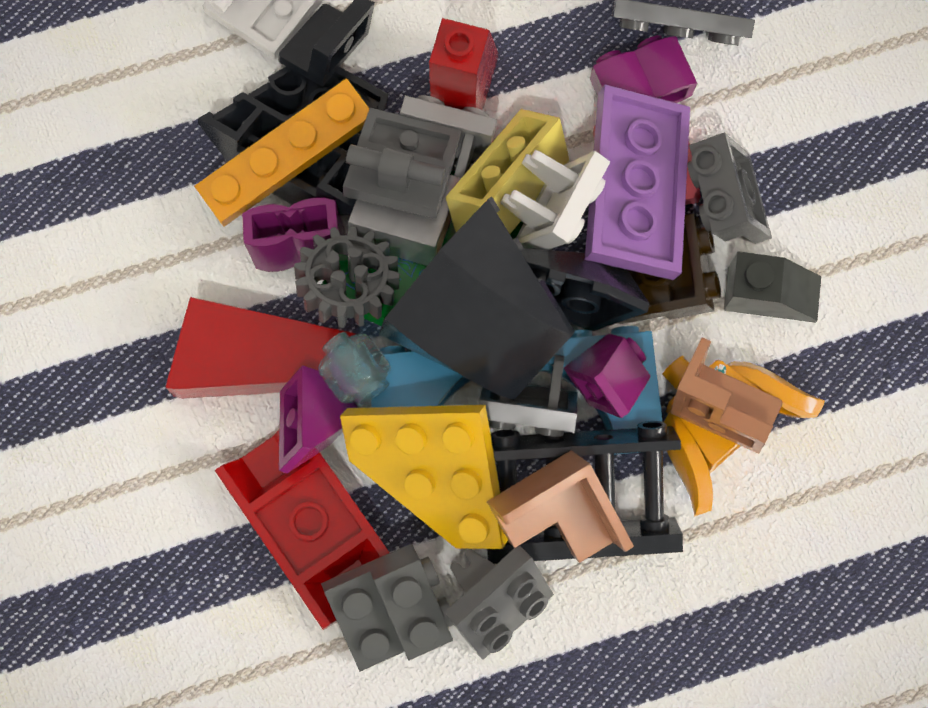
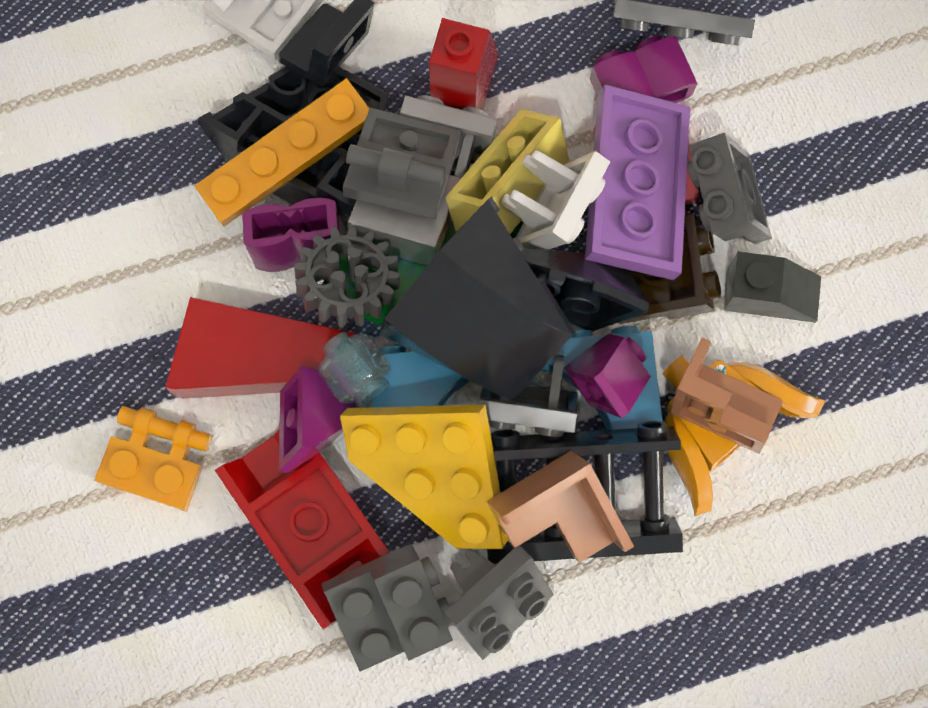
(148, 472): none -> light orange plate

